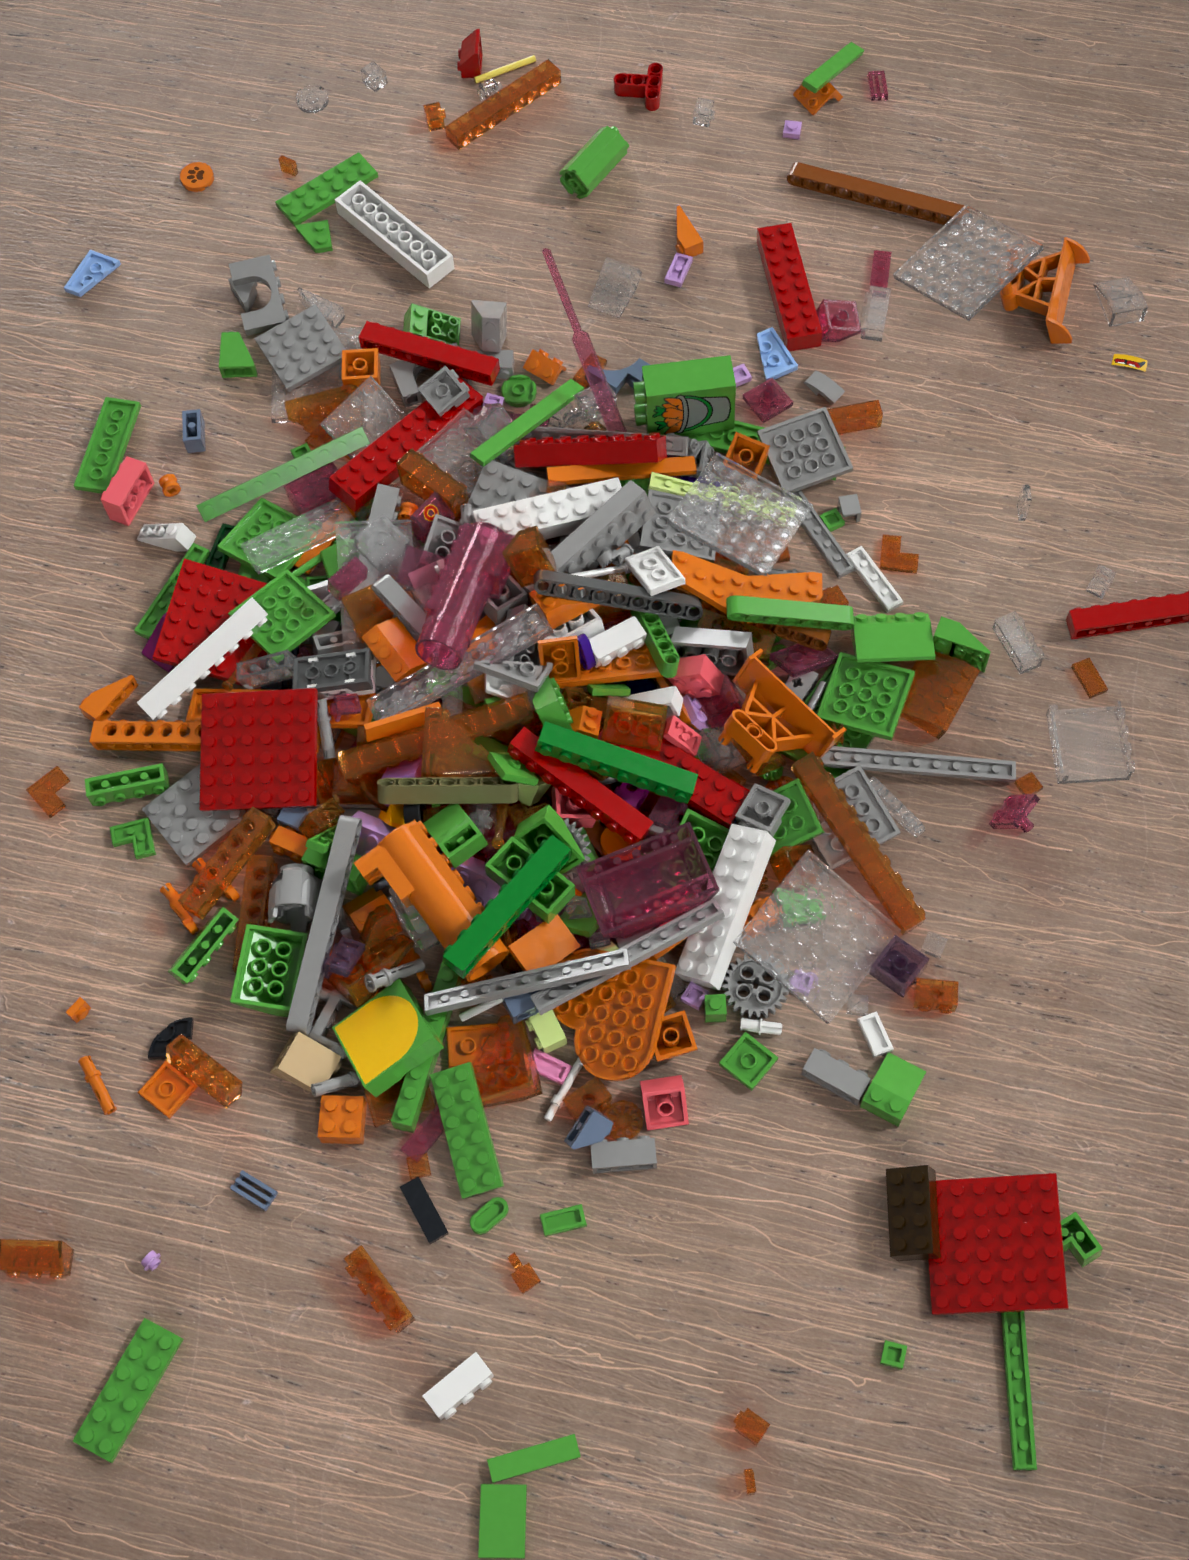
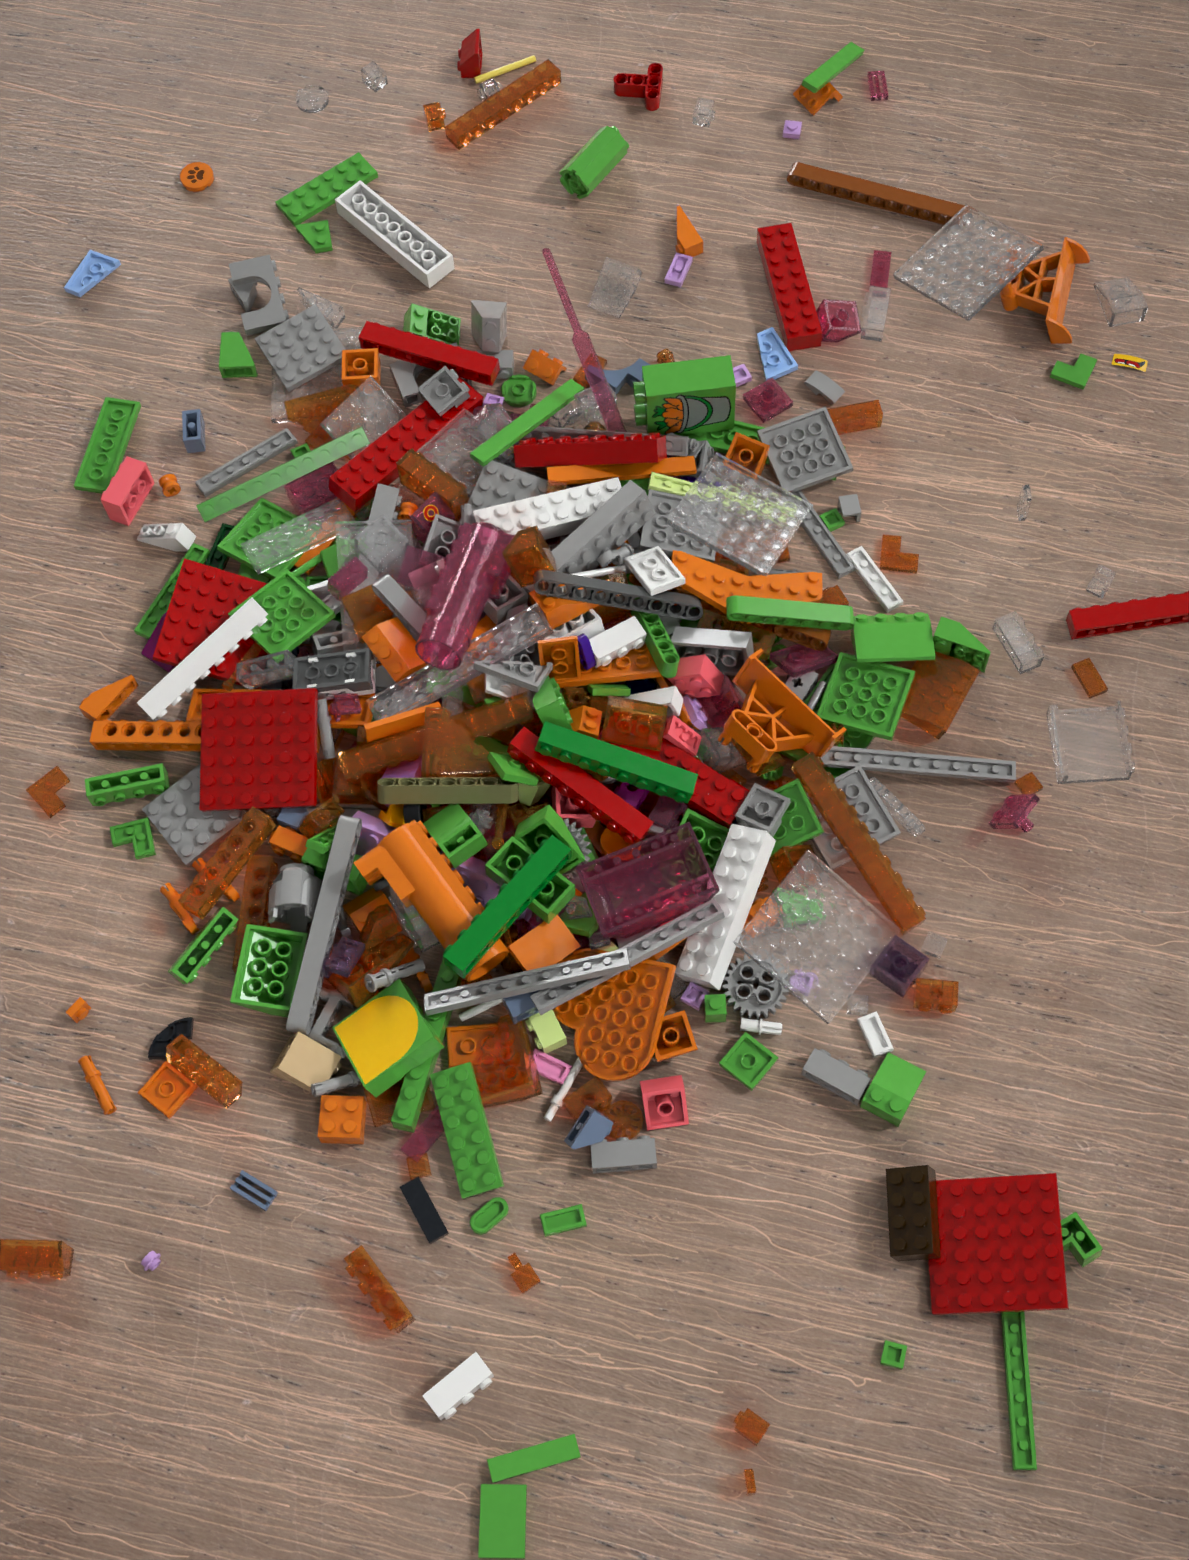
(128, 1390): bright green plate -> none
(246, 462): none -> light grey tile
(288, 165): clear orange tile -> none
(665, 356): none -> clear orange cone
(1074, 375): none -> bright green tile

